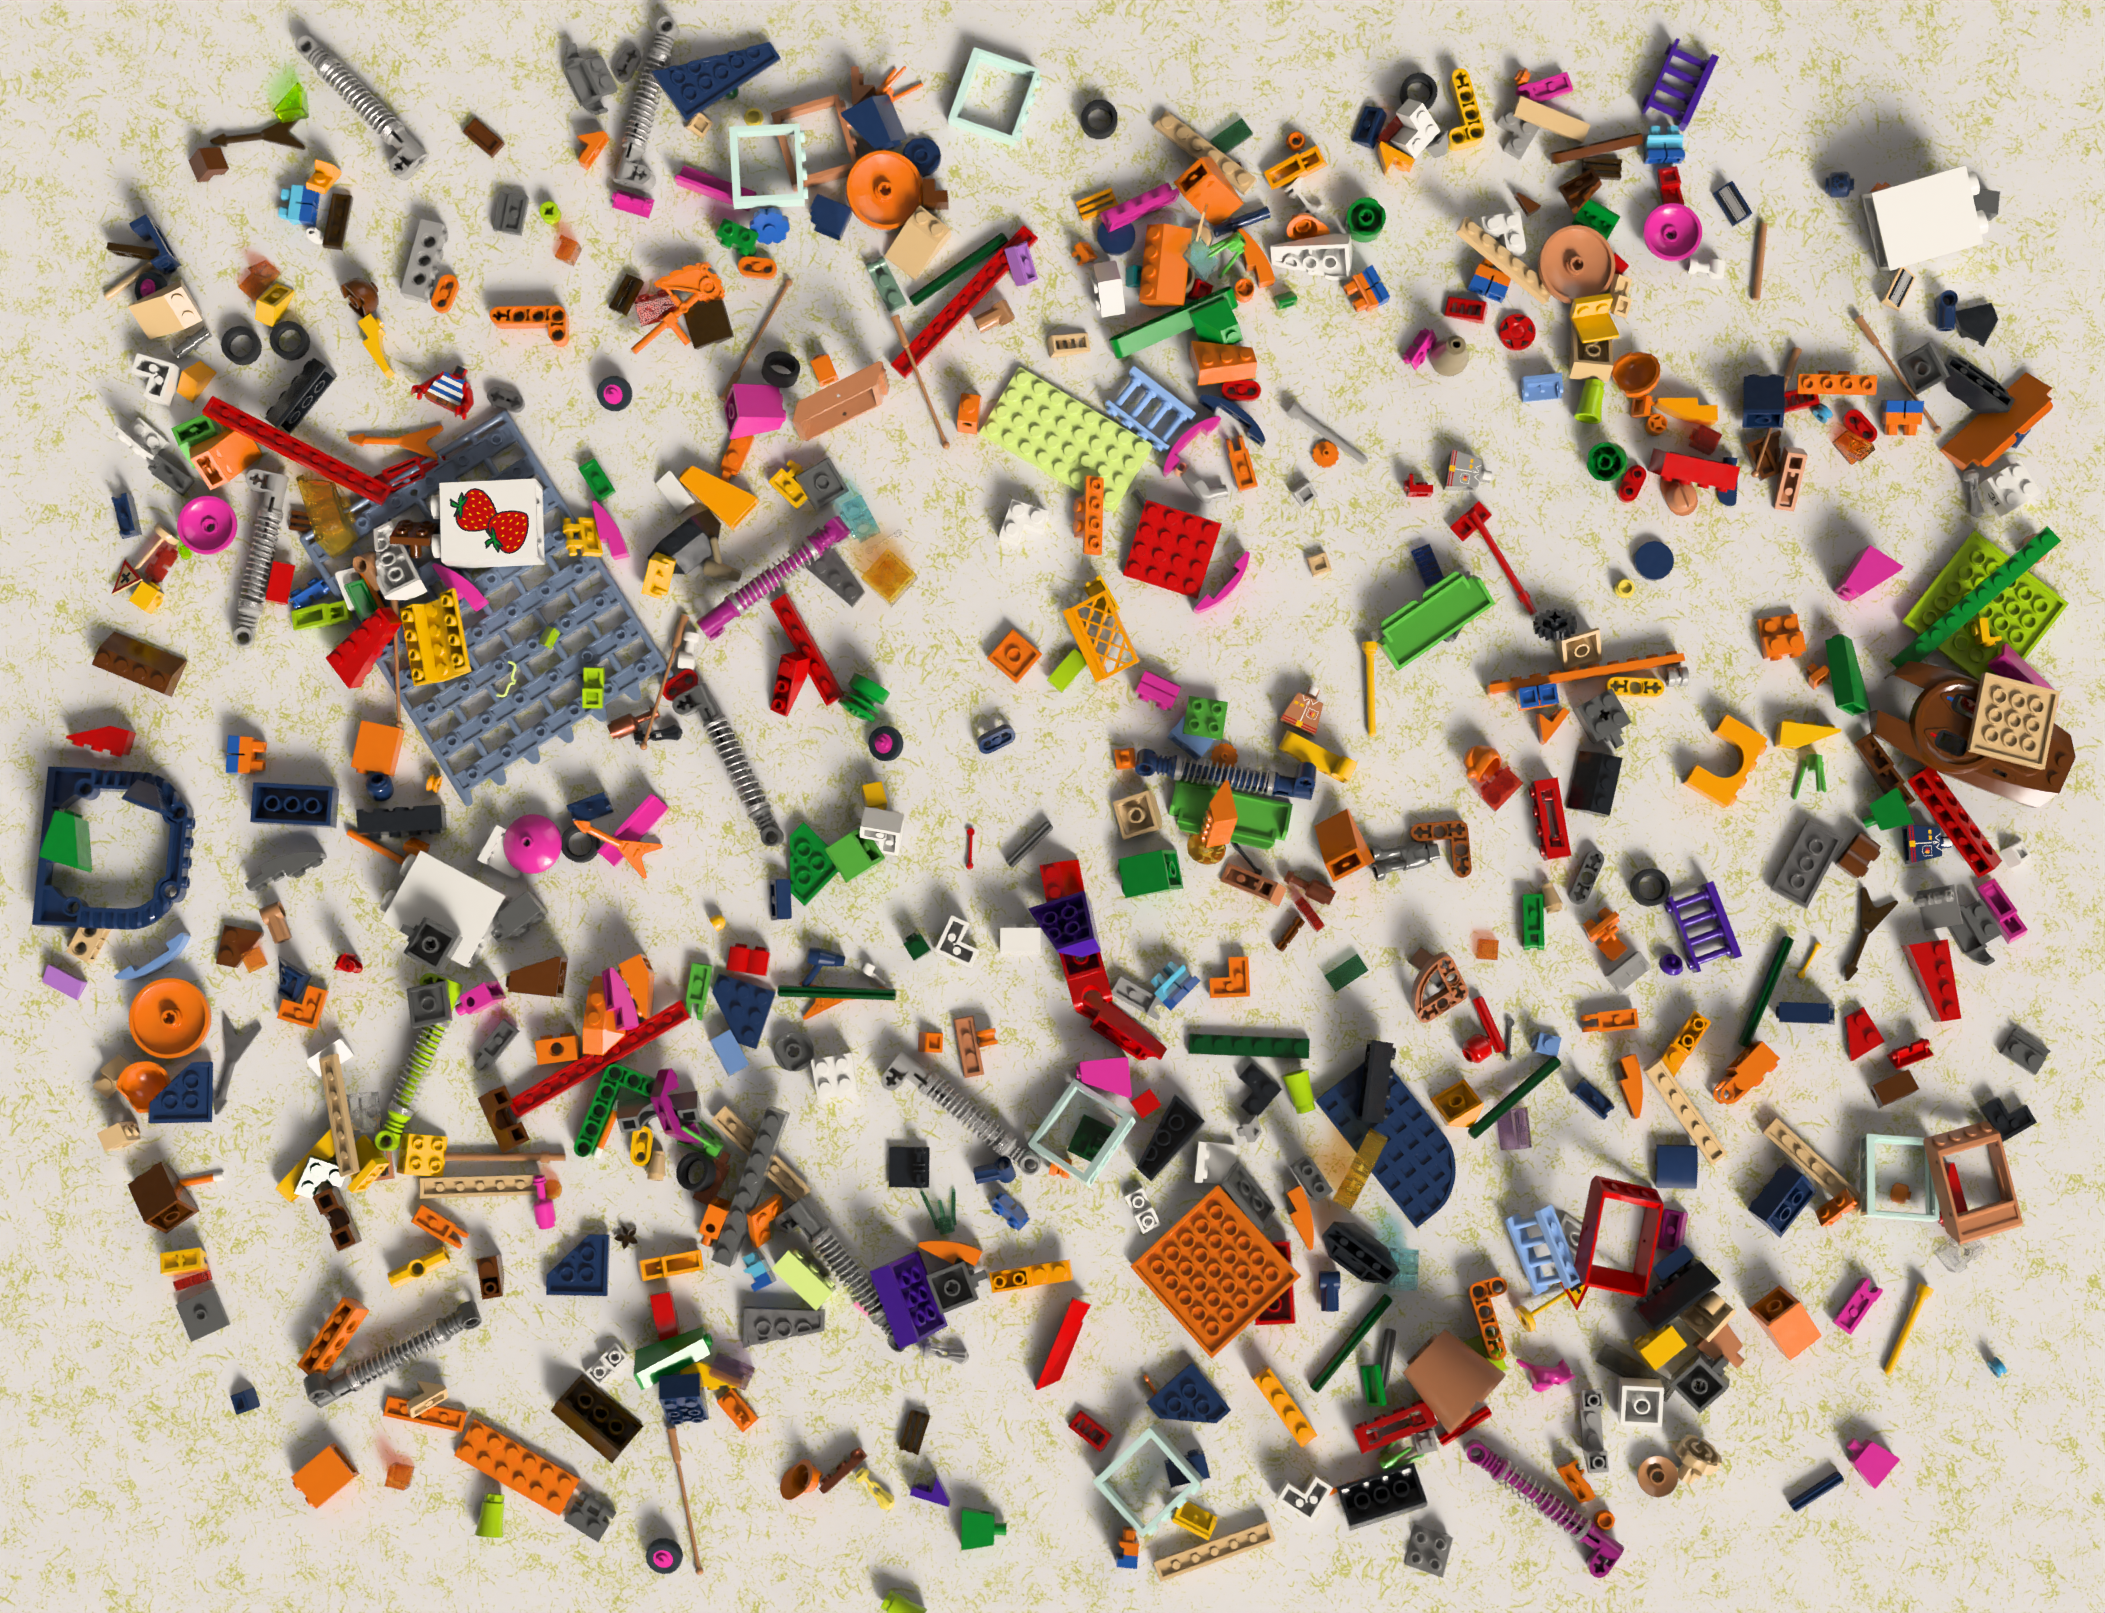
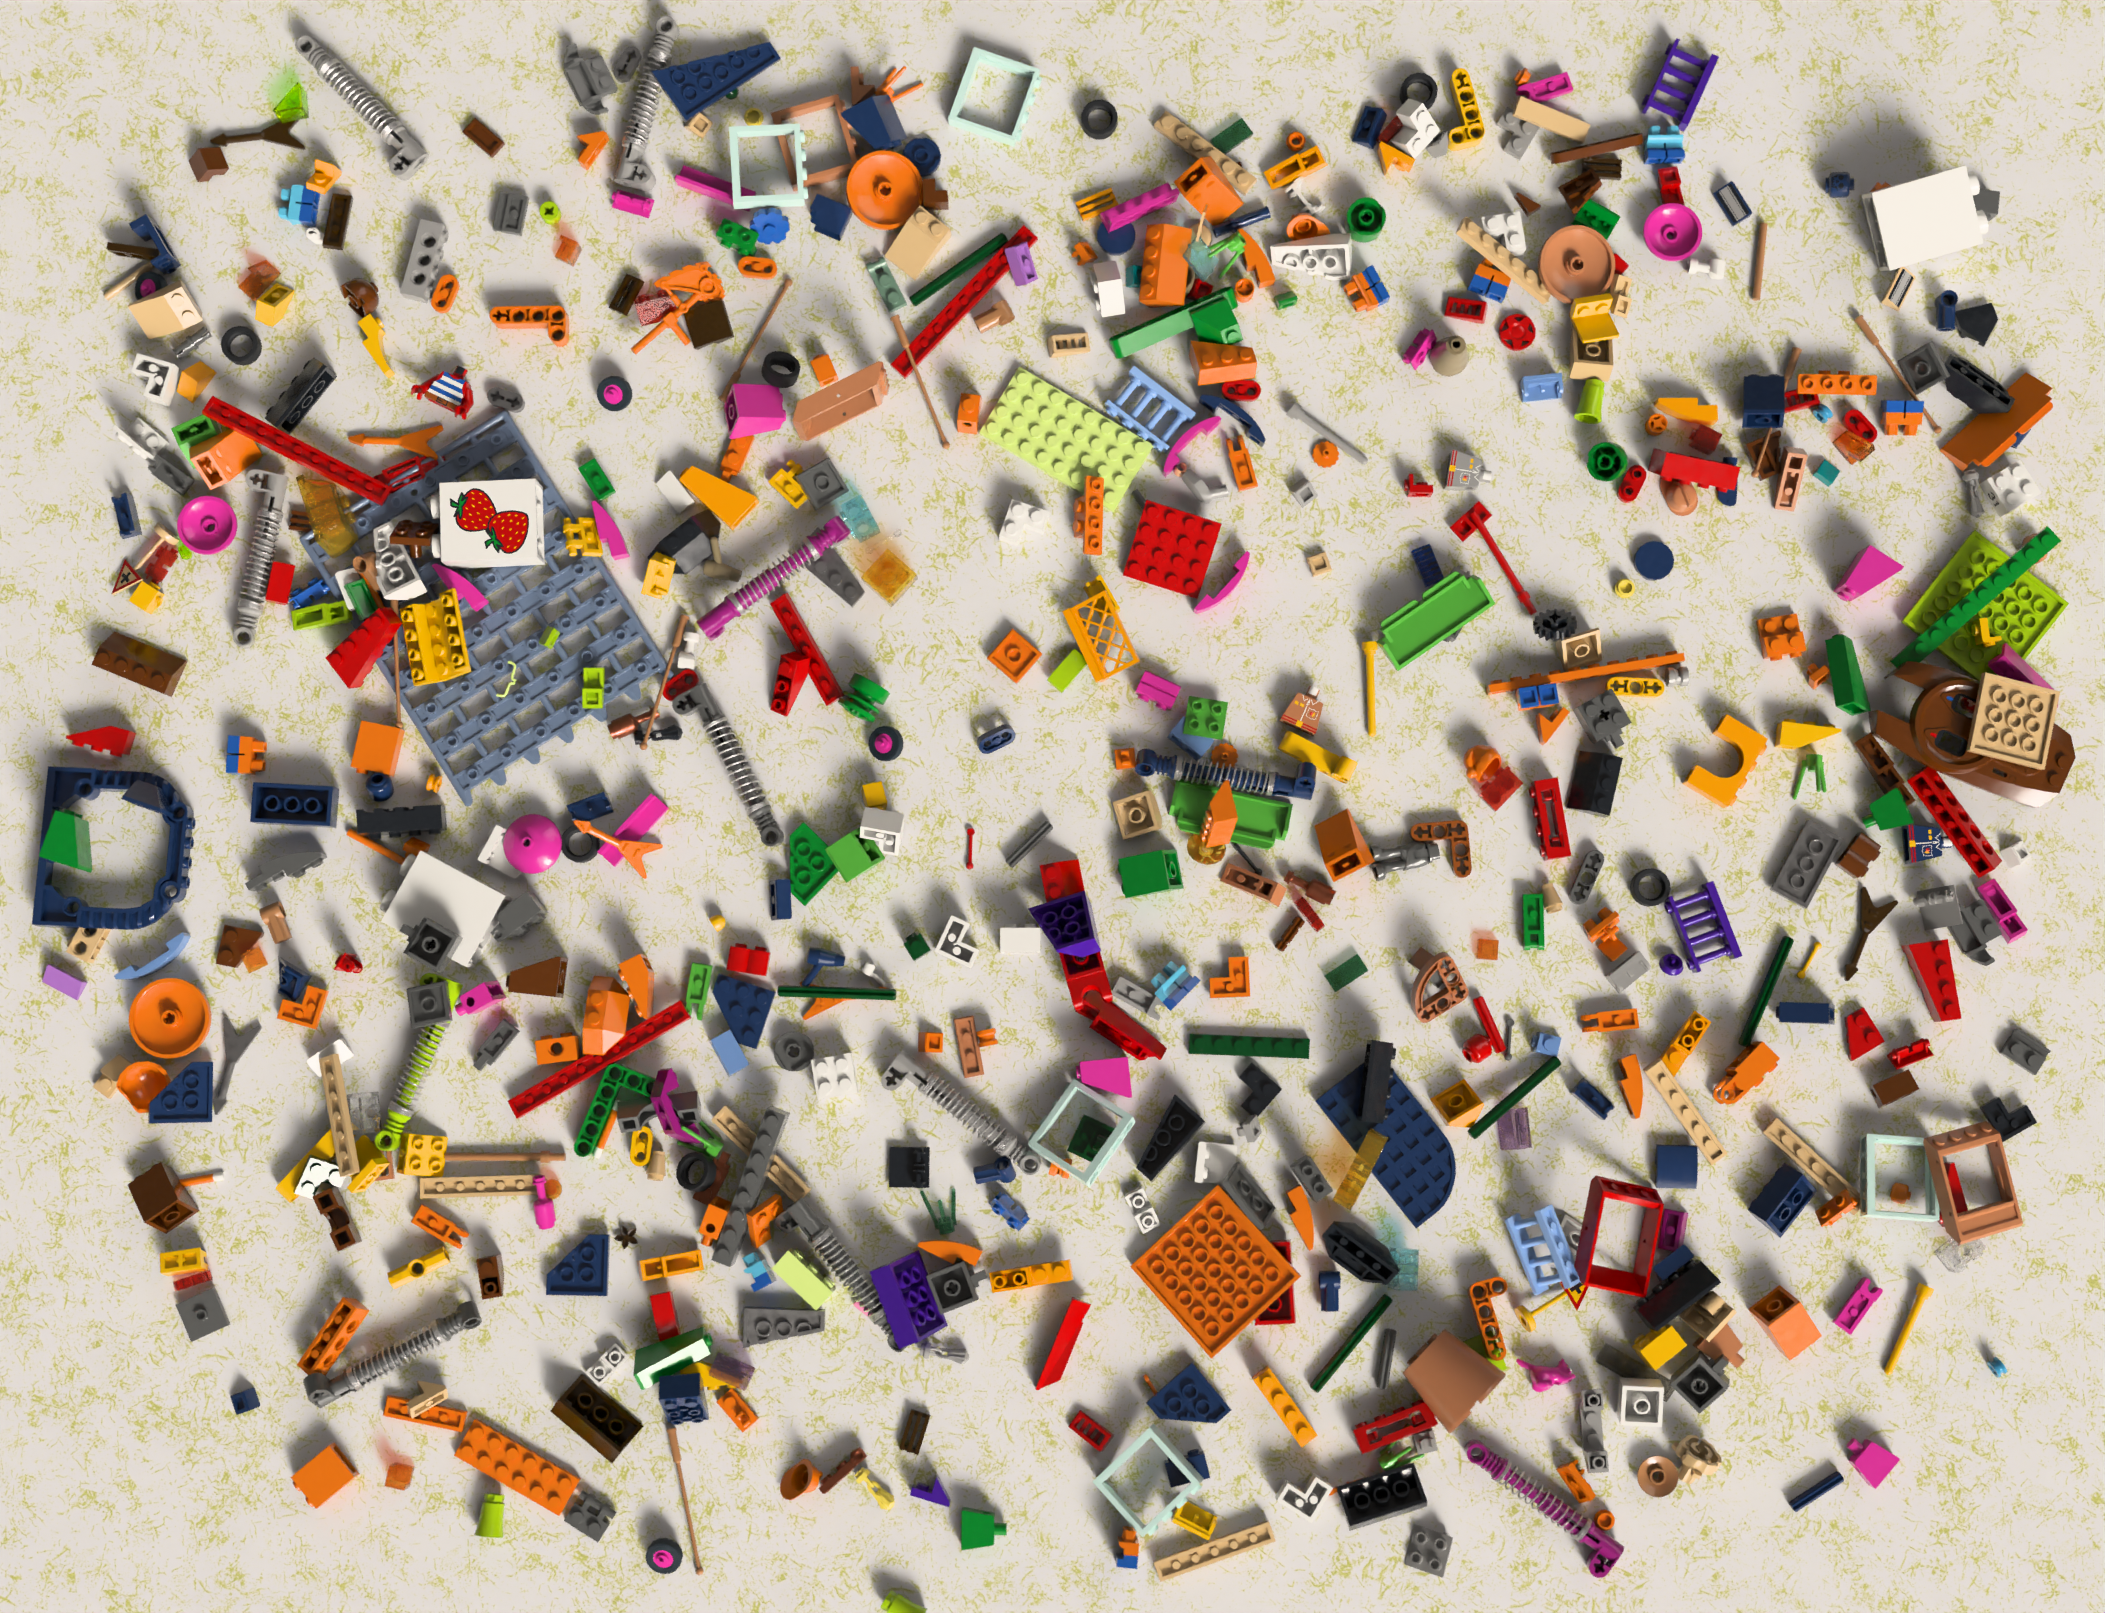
(119, 1136): tan brick -> none
(282, 327): black tyre -> none
(495, 1107): reddish brown arch -> none
(619, 1000): dark pink slope -> none
(1145, 1103): red panel -> none
(1300, 1090): lime plant -> none
(1373, 1385): green tile -> none
(1470, 1422): red axle -> none
(1636, 374): orange cylinder -> none
(1642, 406): orange tile -> none
(1826, 473): none -> teal slope

